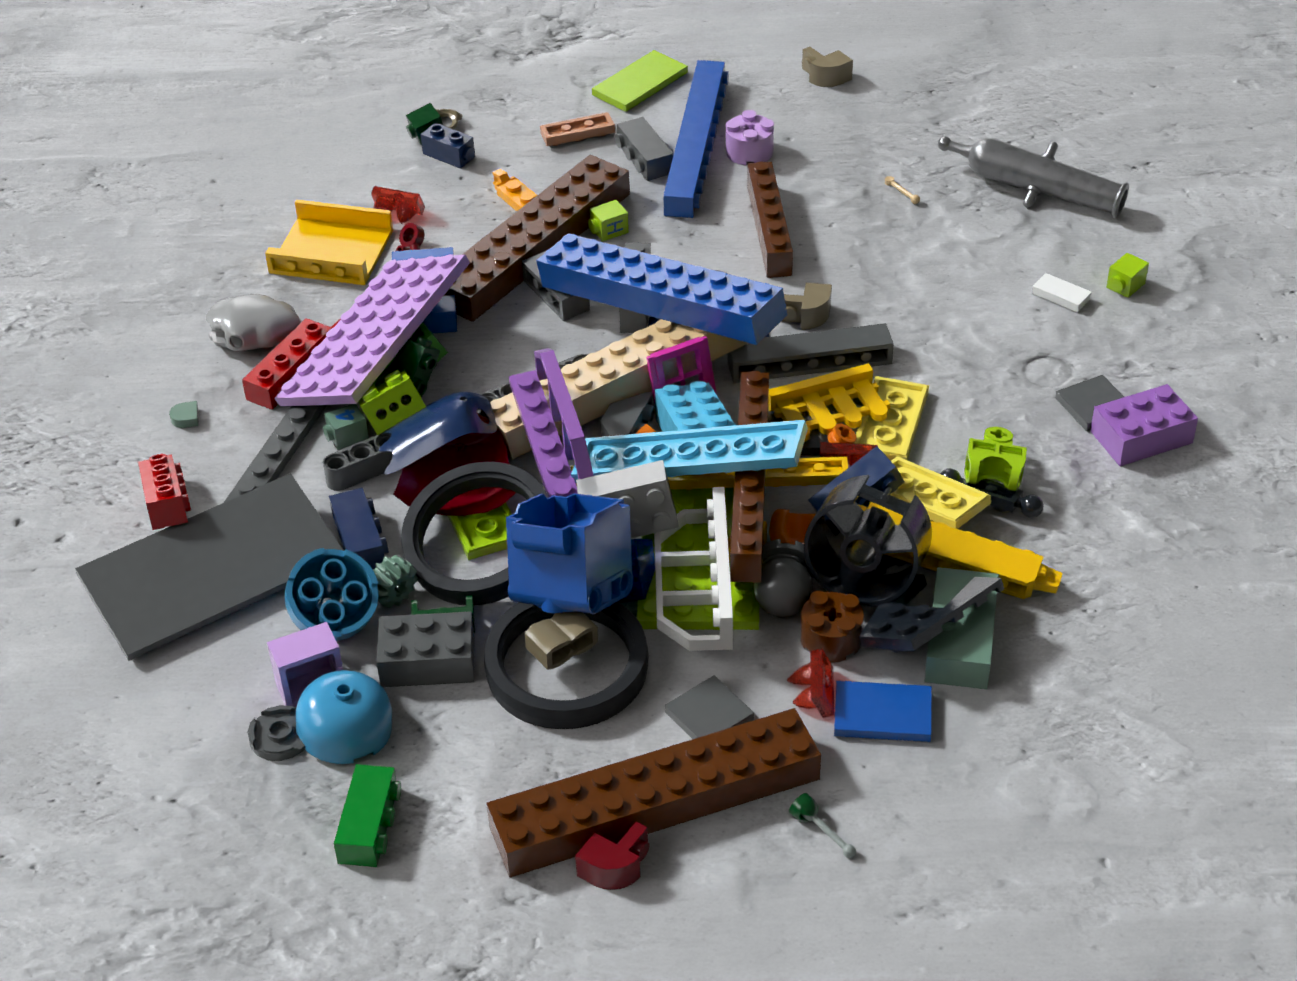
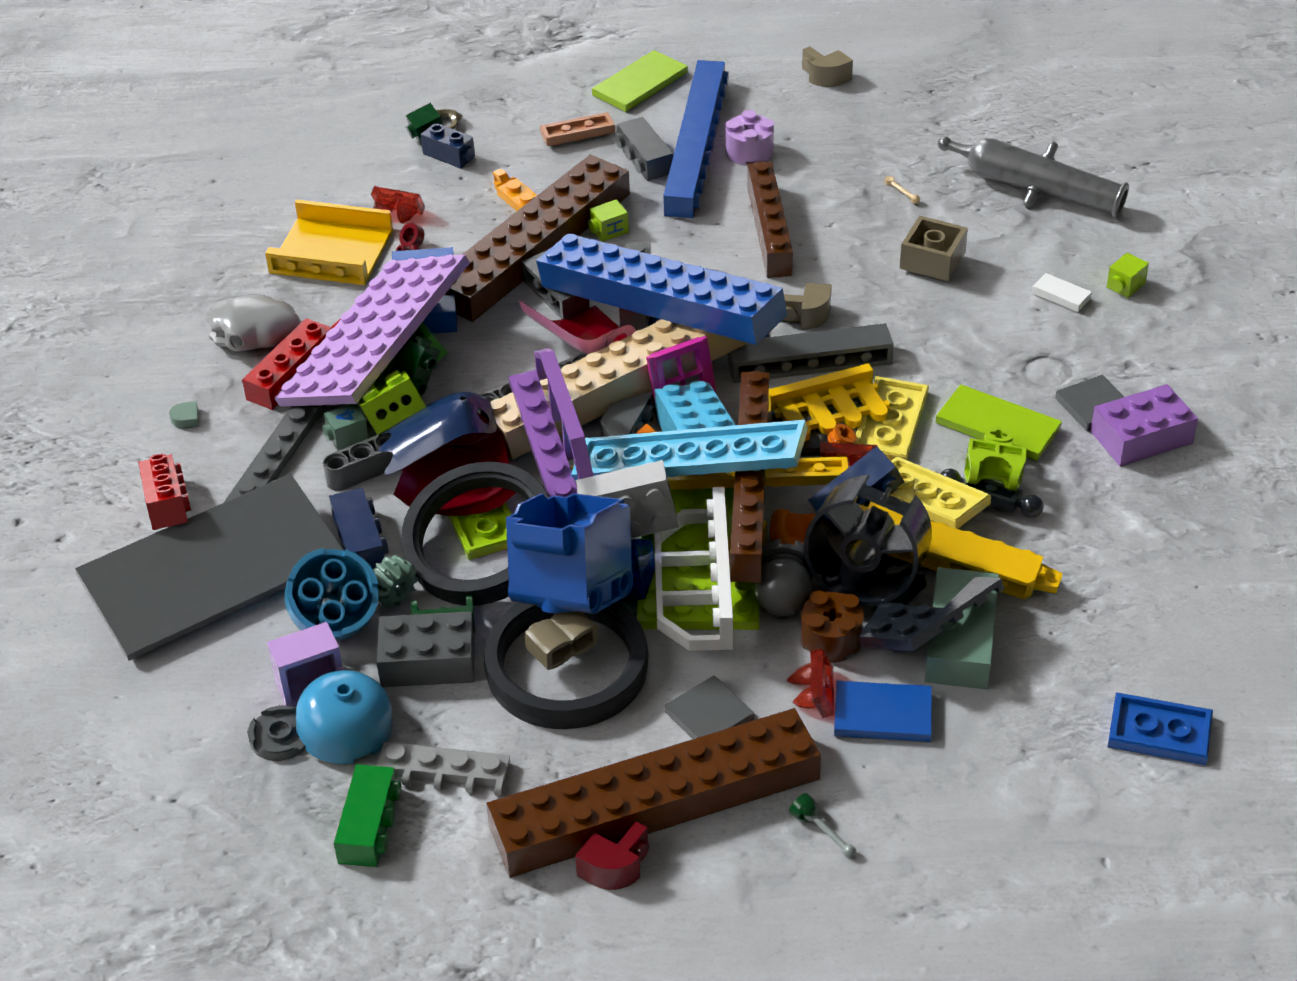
(446, 766): none -> light grey hinge
(585, 331): none -> piece
(933, 248): none -> dark tan brick
(975, 411): none -> lime tile
(1160, 728): none -> blue tile

